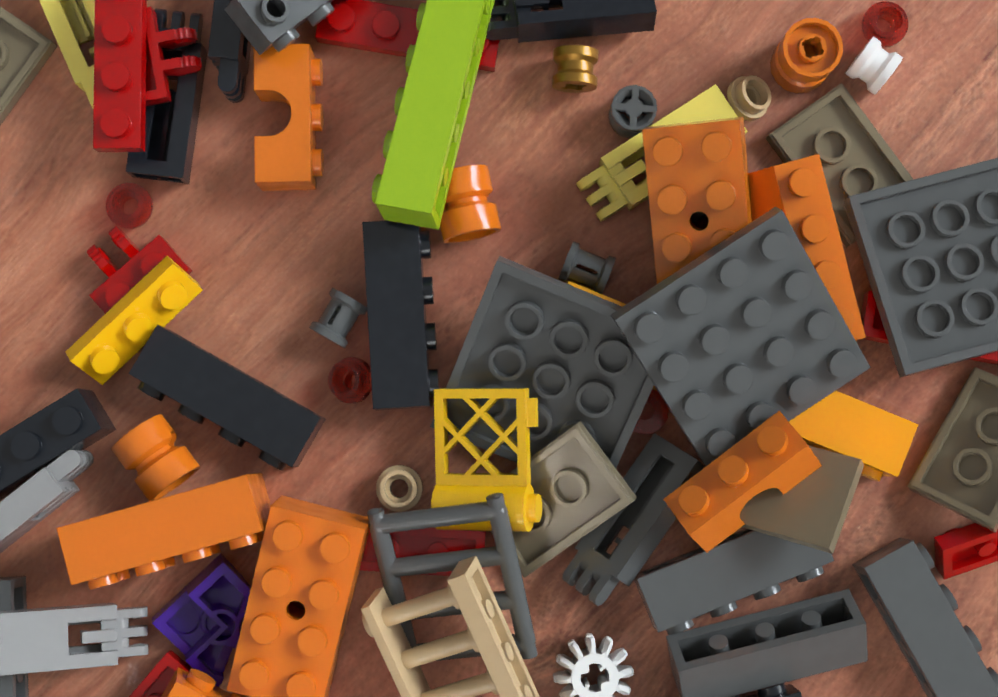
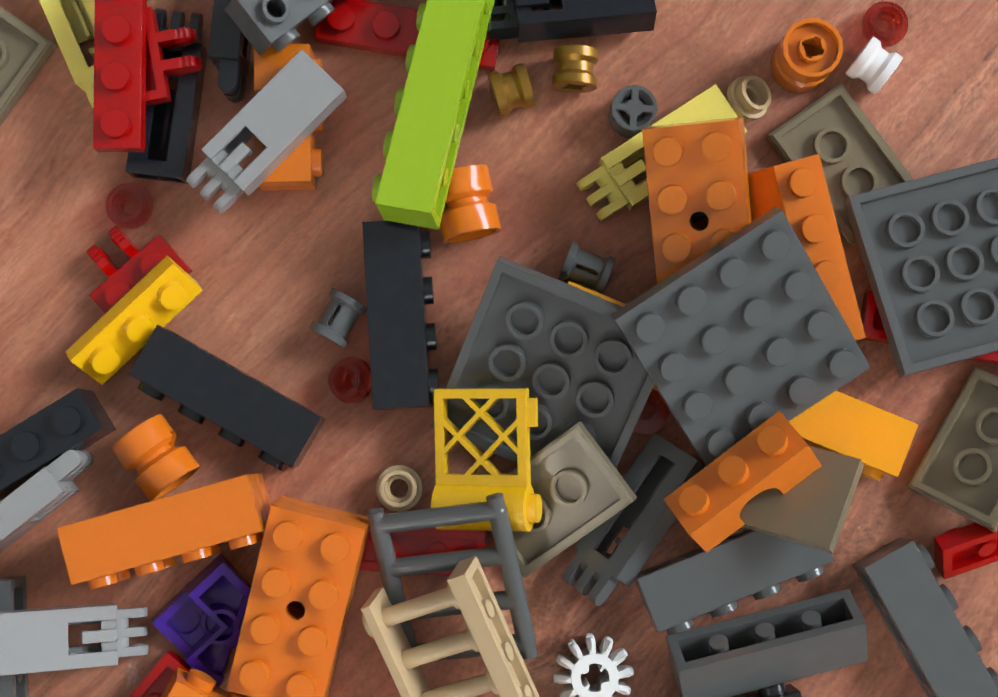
(279, 118): none -> light grey hinge
(511, 90): none -> pearl gold wheel

